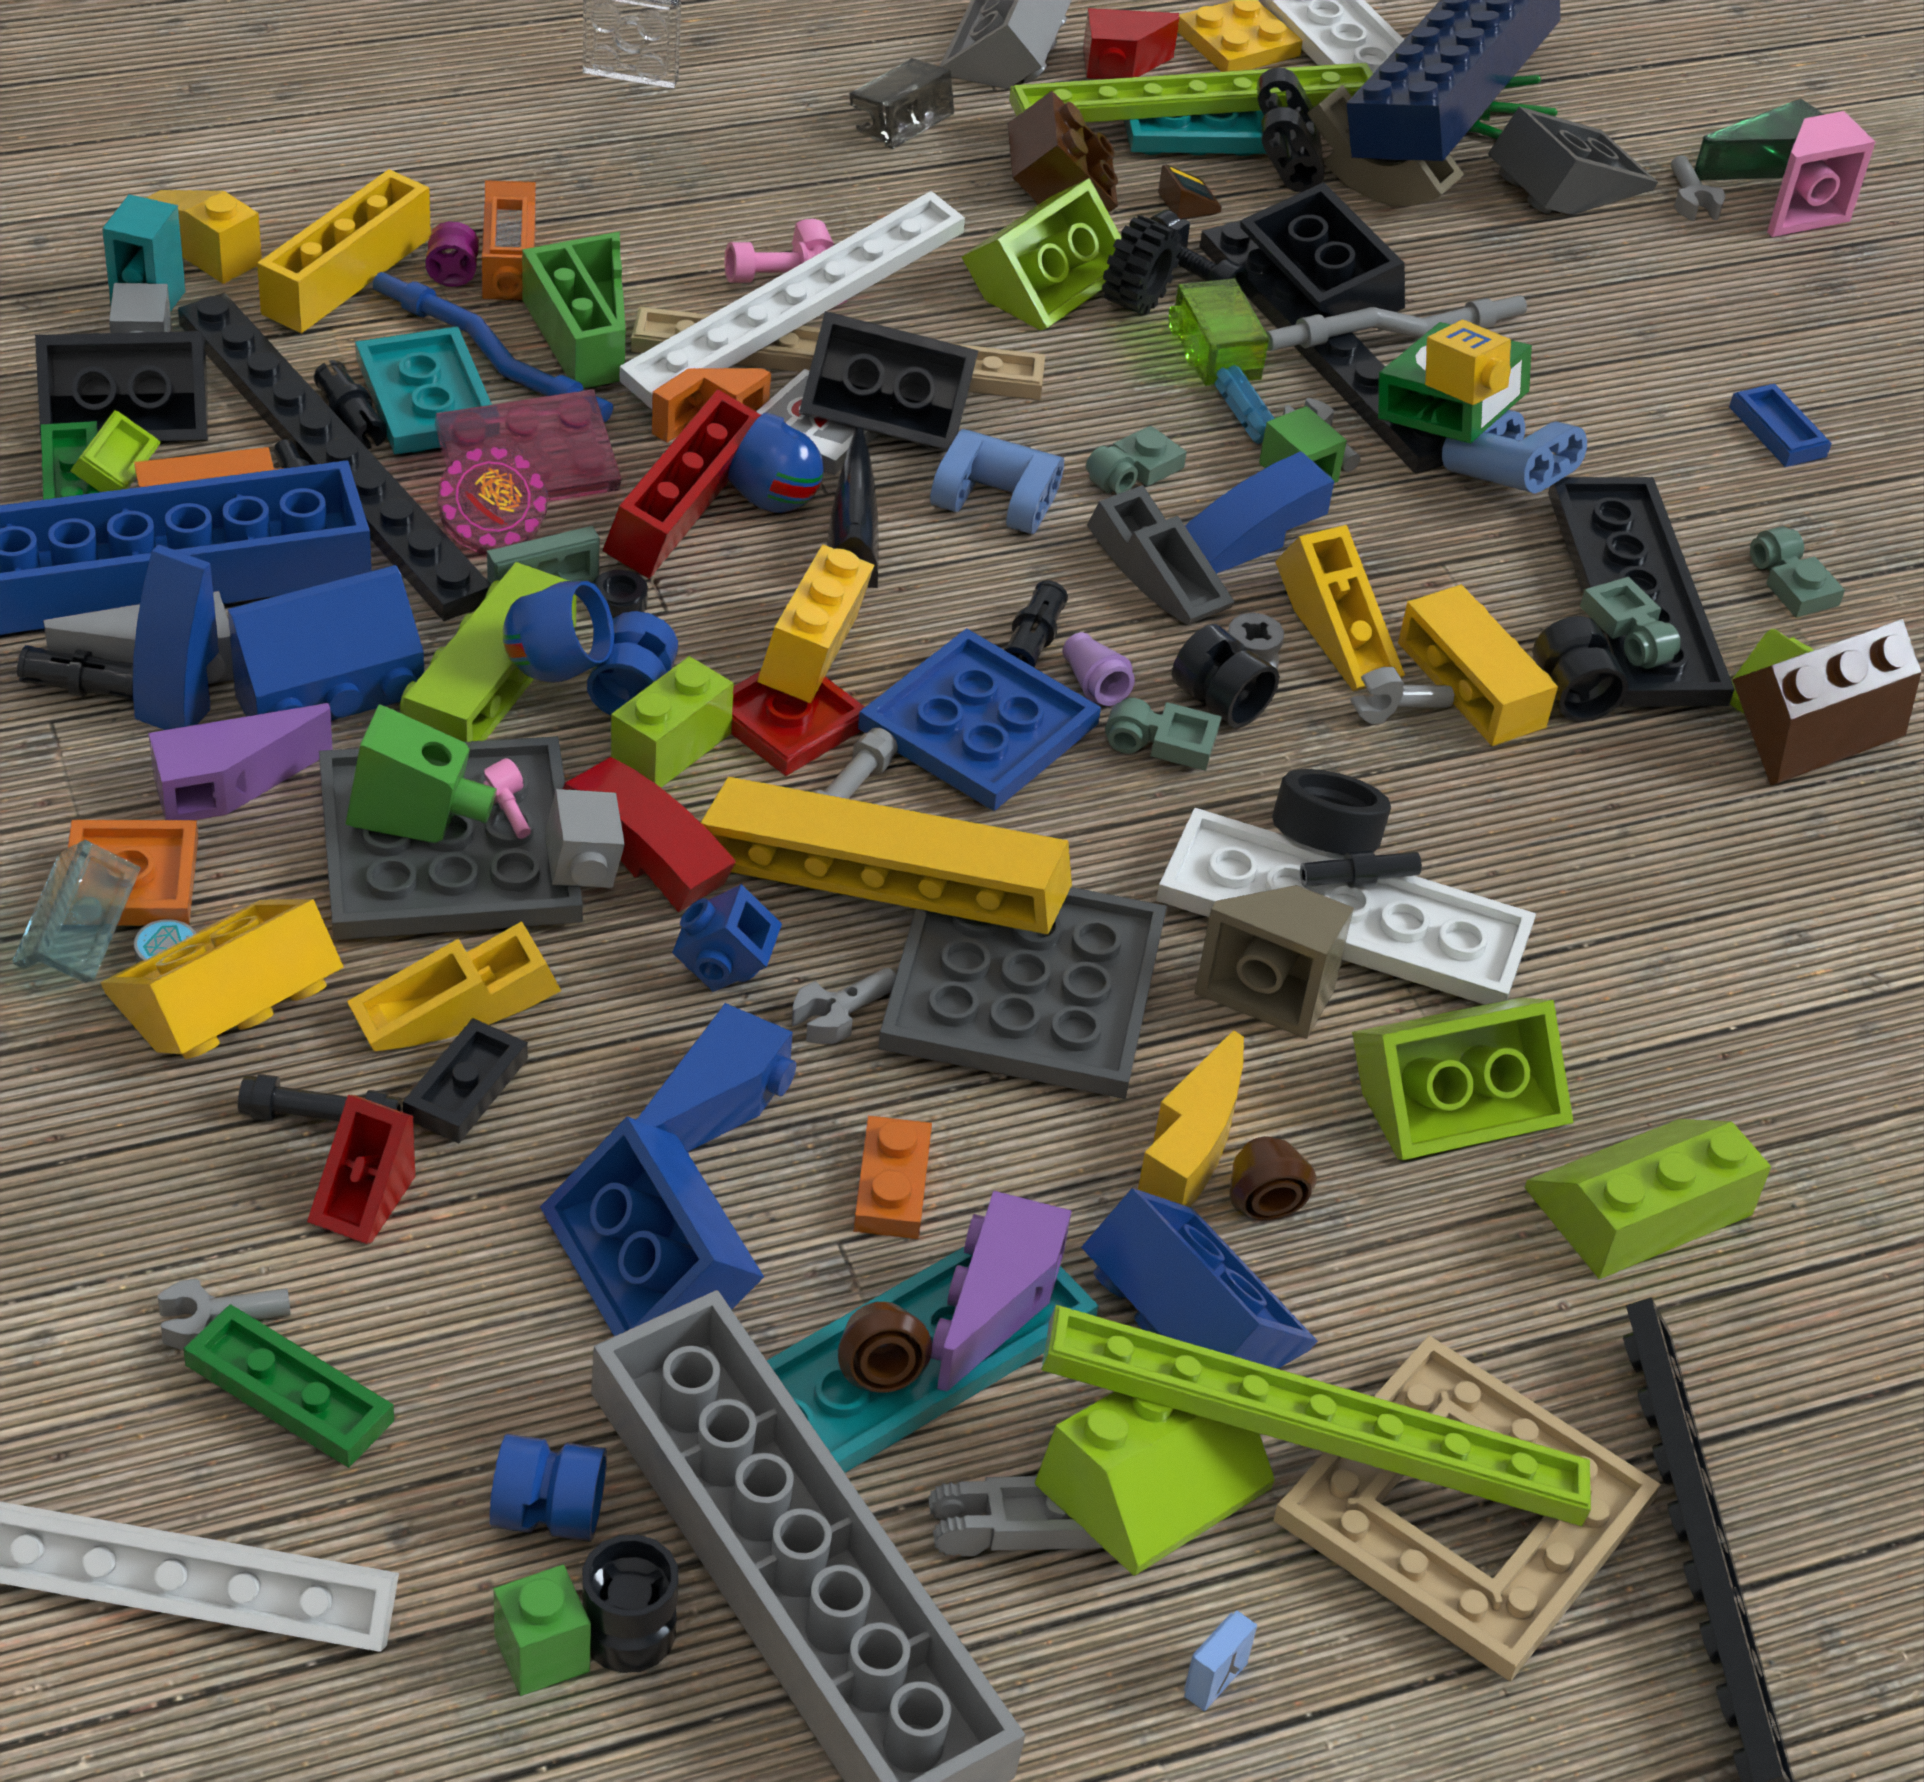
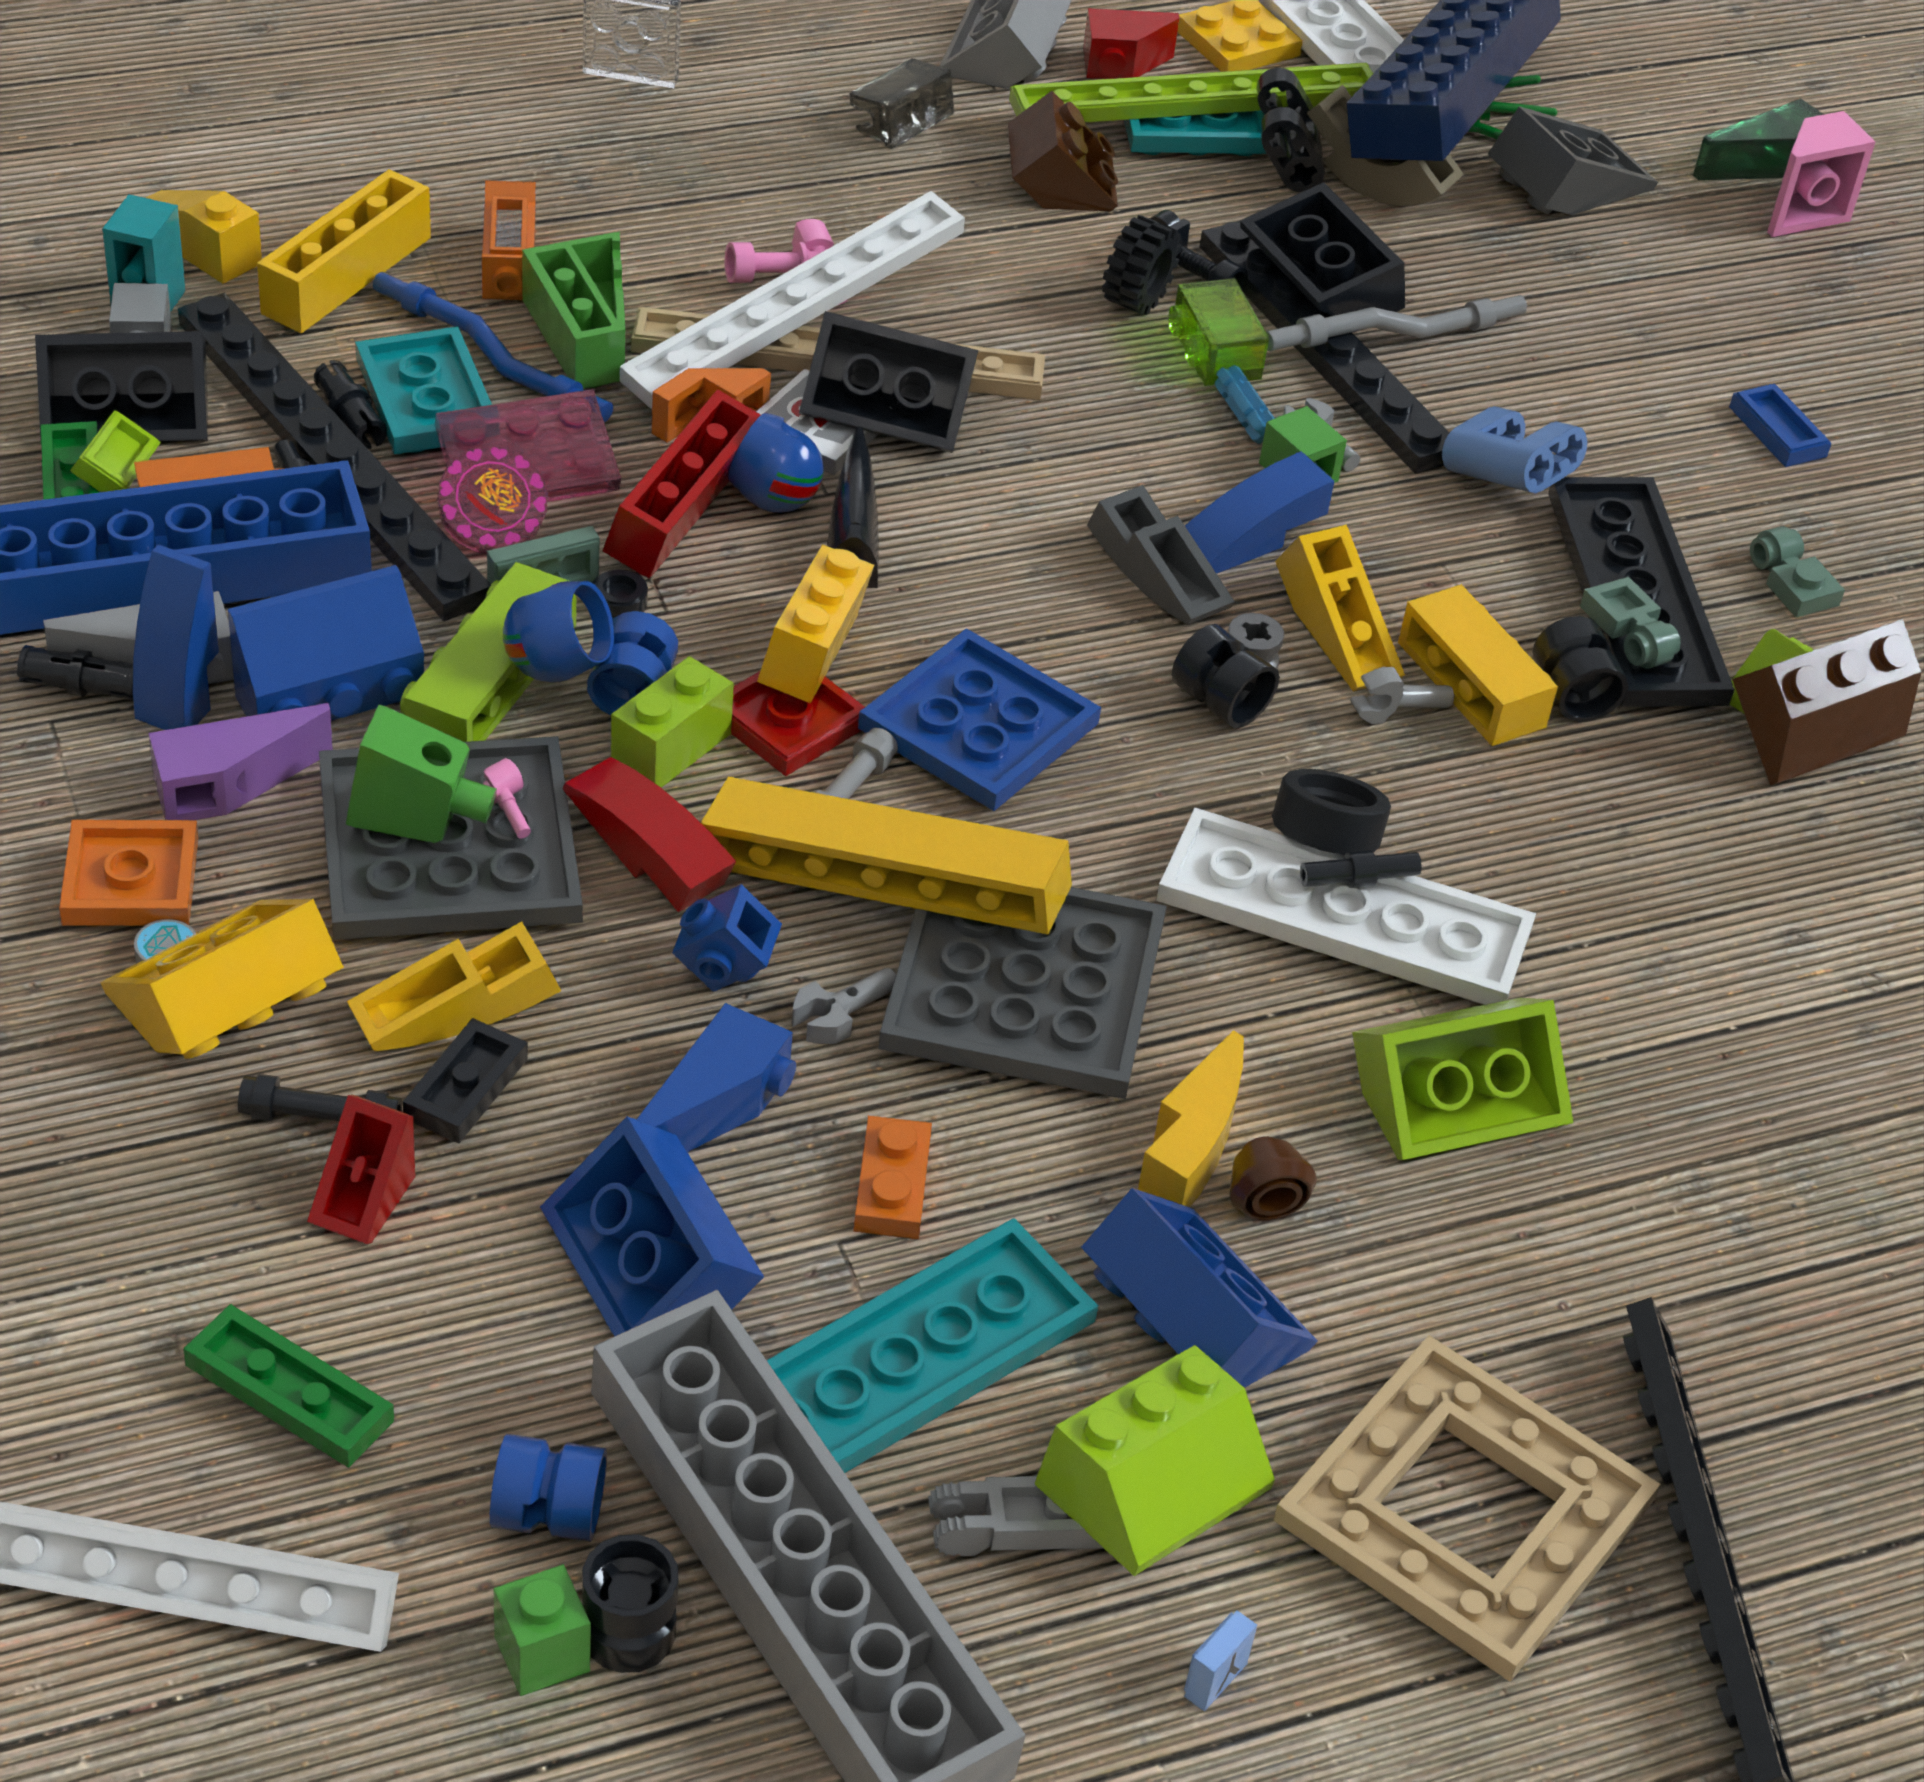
(78, 911): clear light blue panel -> none
(191, 1298): light grey bar -> none
(457, 266): magenta wheel -> none
(584, 838): light grey brick -> none
(883, 1348): reddish brown cone -> none
(1006, 1284): medium lavender slope -> none
(1024, 471): medium blue connector -> none
(1042, 609): black pin -> none
(1047, 257): lime slope -> none
(1101, 672): lavender cone -> none
(1140, 457): sand green plate -> none
(1177, 735): sand green plate -> none
(1186, 194): reddish brown slope -> none
(1275, 955): dark tan slope -> none
(1317, 1415): lime tile -> none
(1411, 403): green brick -> none
(1468, 362): yellow brick -> none
(1652, 1192): lime slope -> none
(1694, 193): light grey bar -> none

